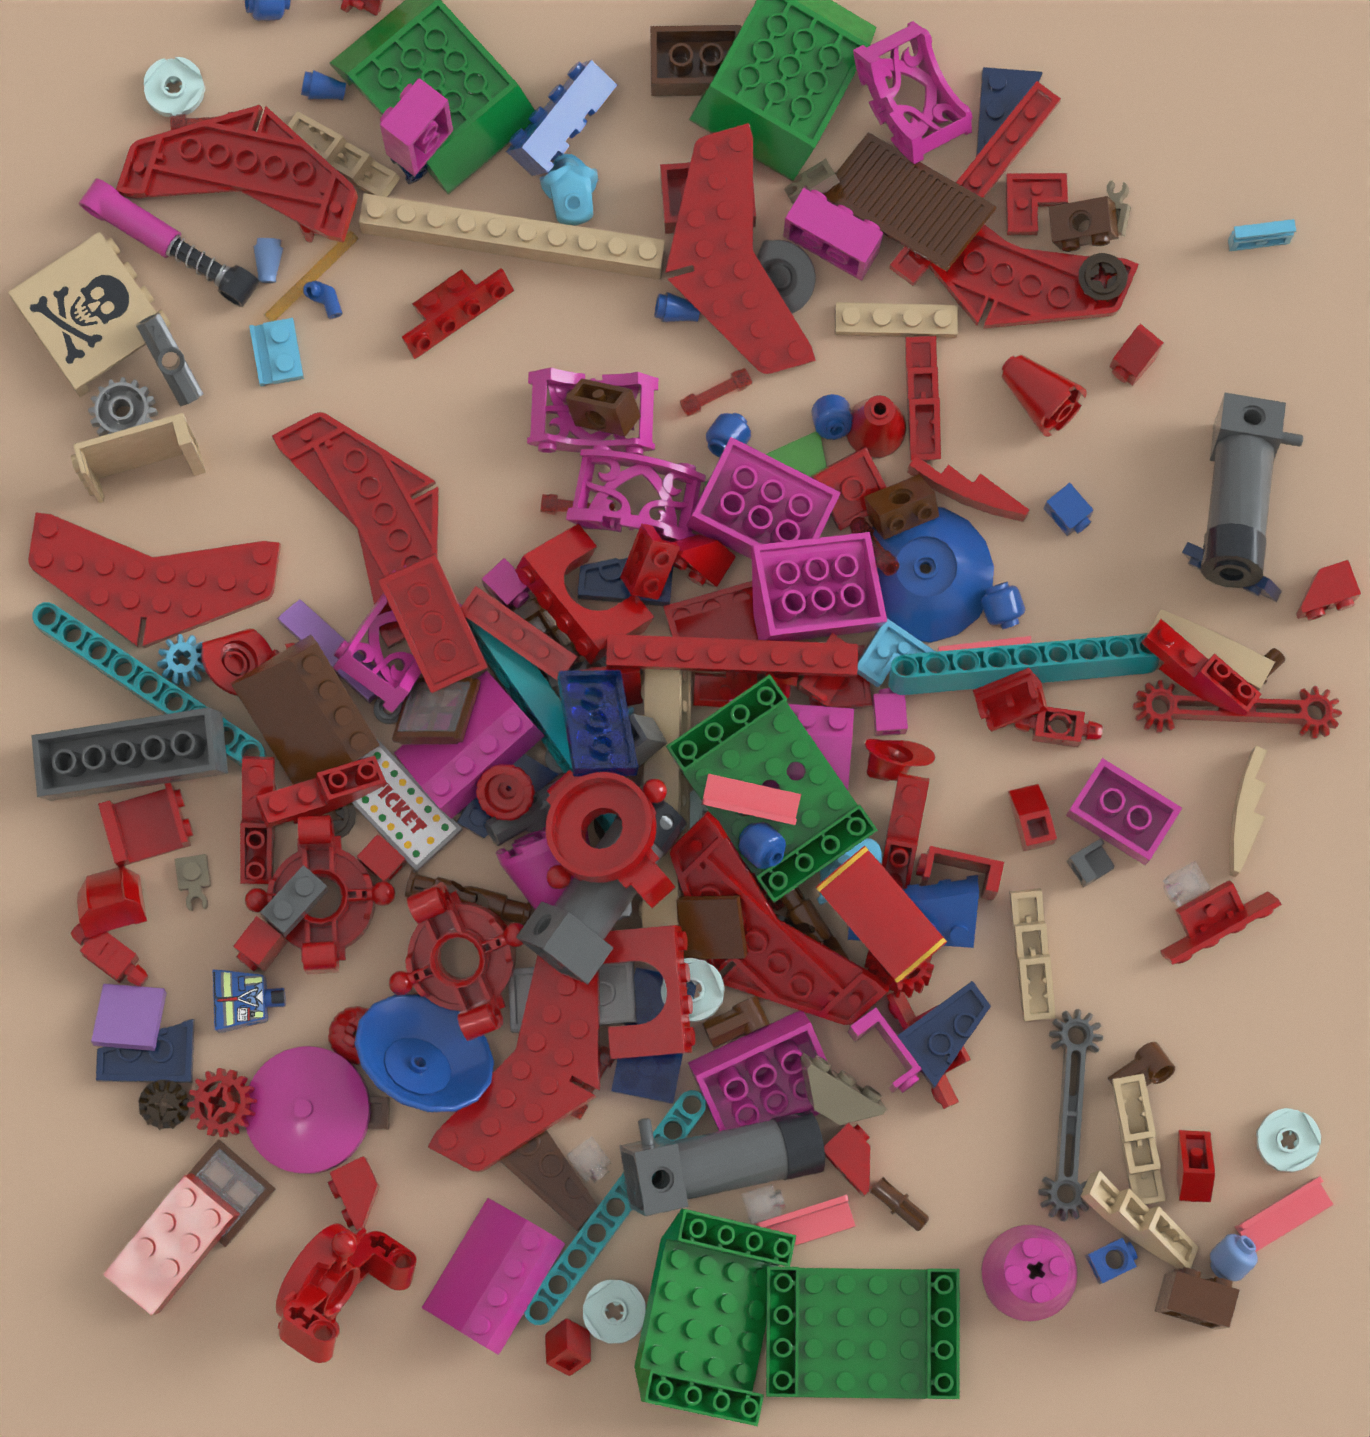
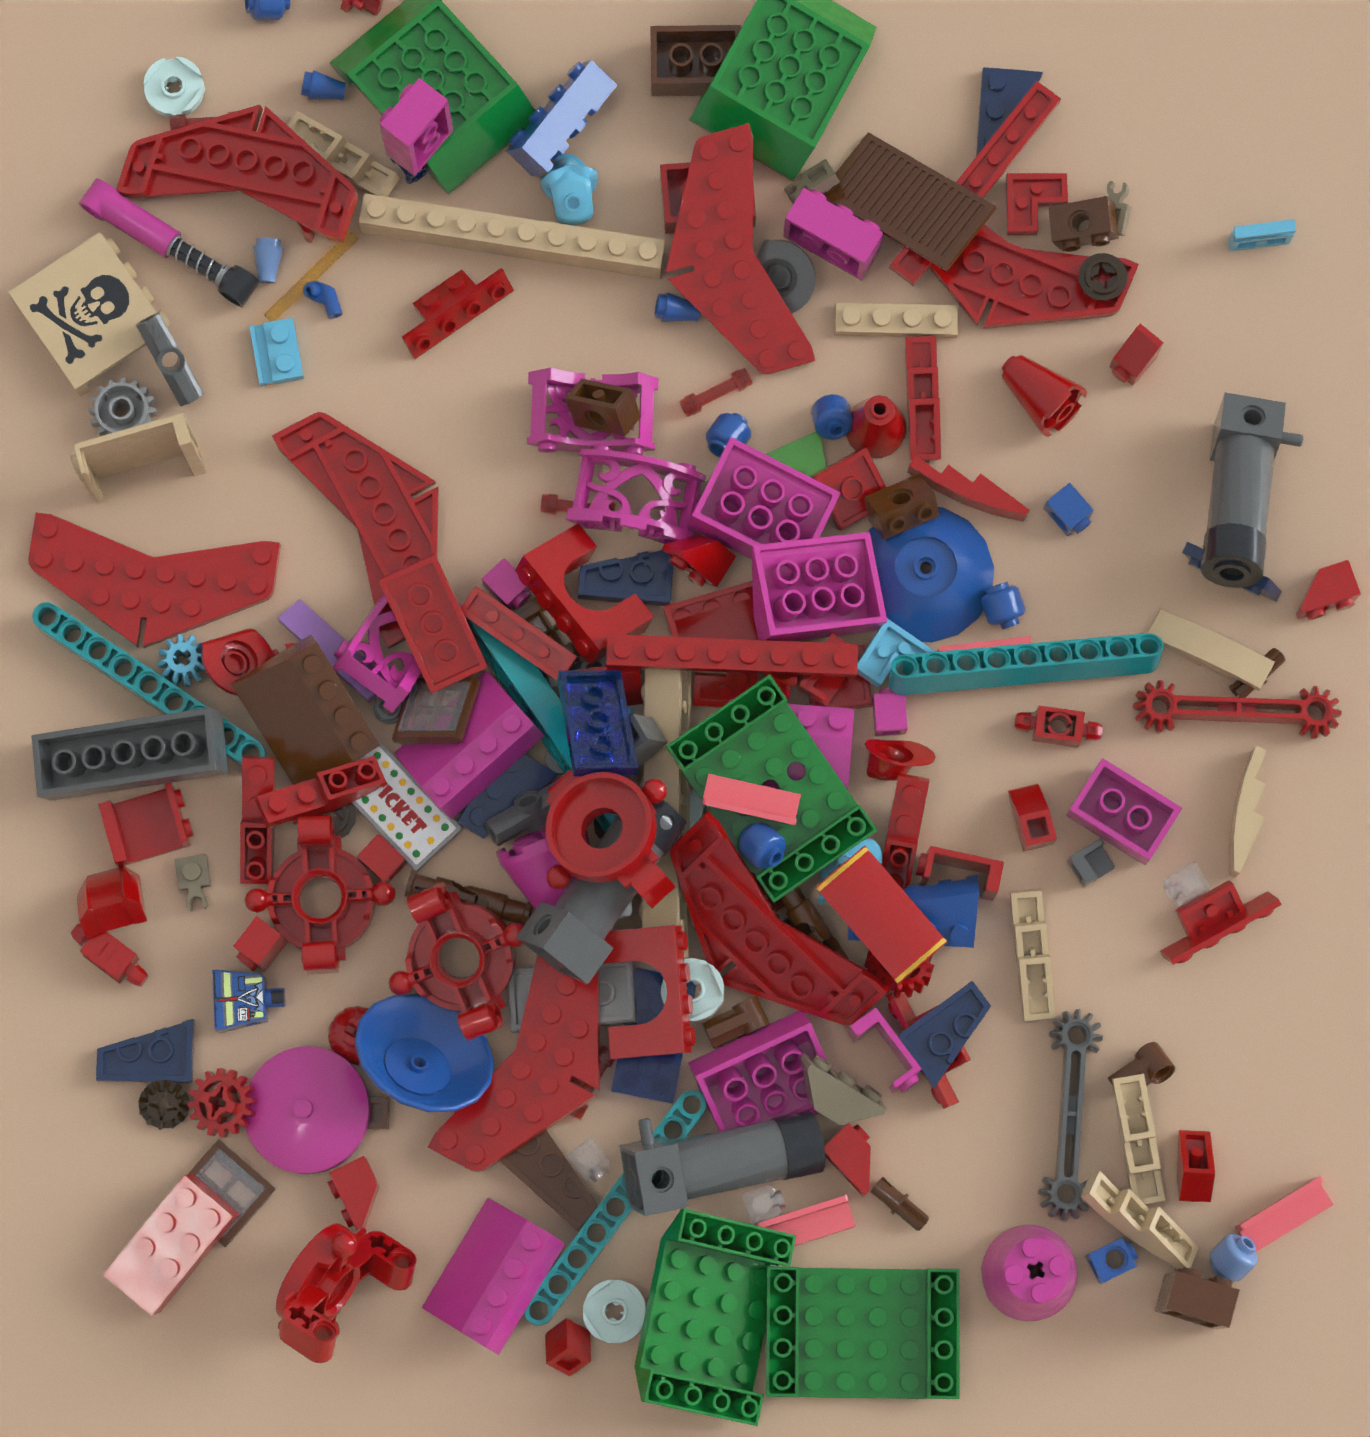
(128, 1017): medium lavender tile -> none
(294, 901): dark grey brick -> none
(500, 800): red hair -> none
(648, 563): red bracket -> none
(712, 926): reddish brown tile -> none
(874, 70): dark pink fence -> none
(884, 559): clear red bar -> none
(1010, 699): red hinge -> none
(1204, 677): red slope -> none
(1305, 1147): light aqua plate -> none

